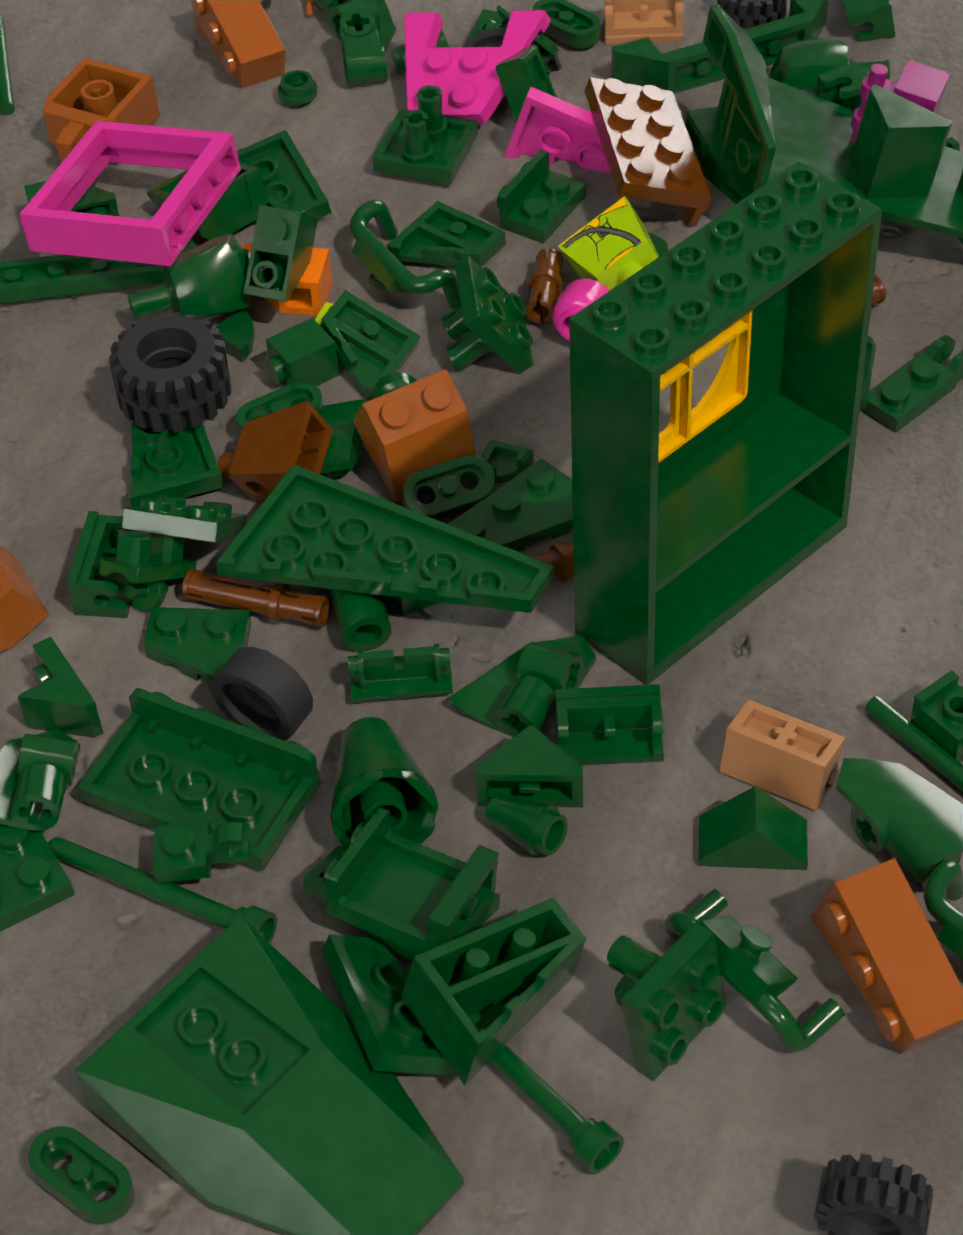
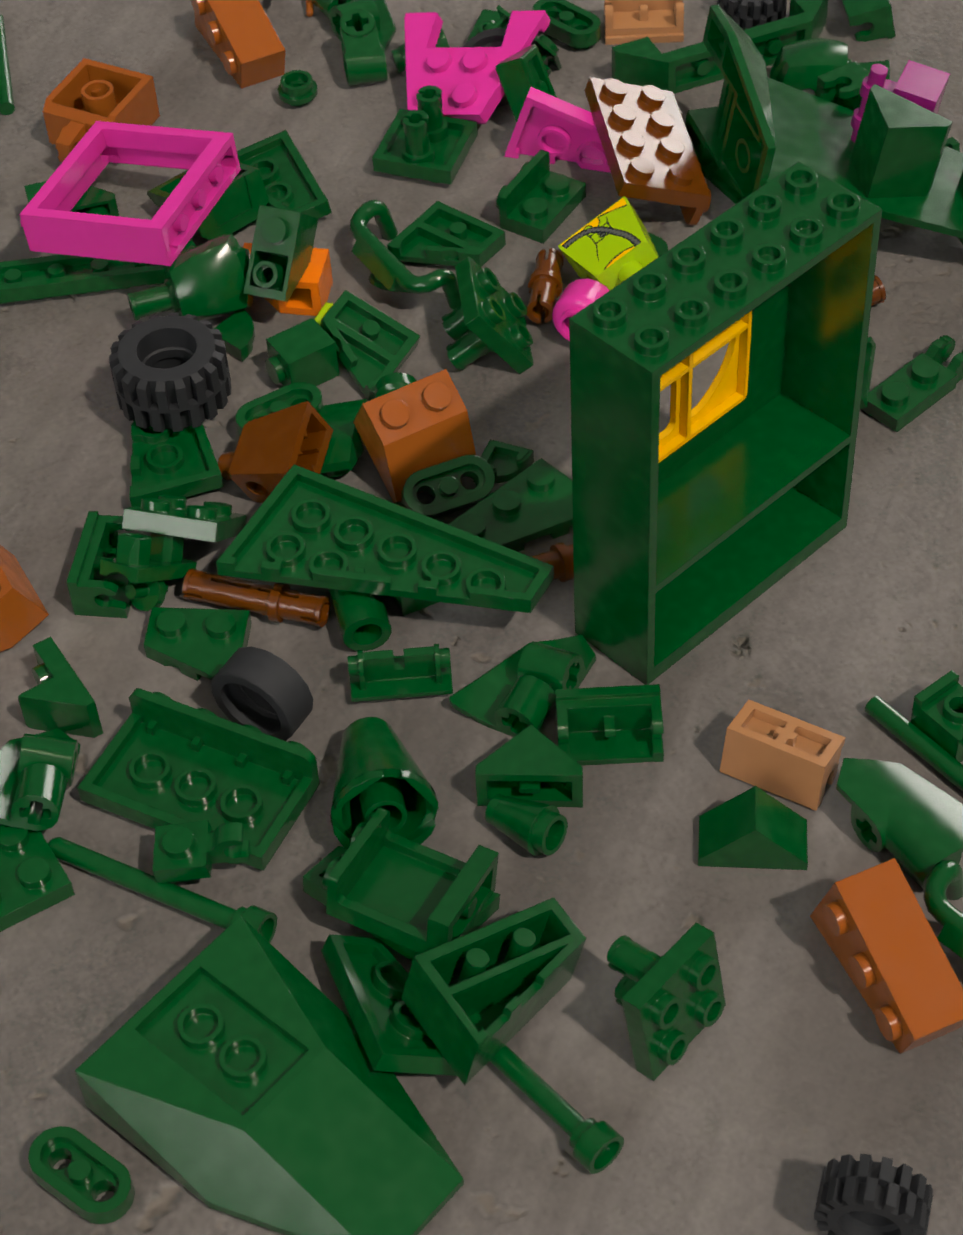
(755, 971): dark green piece -> none

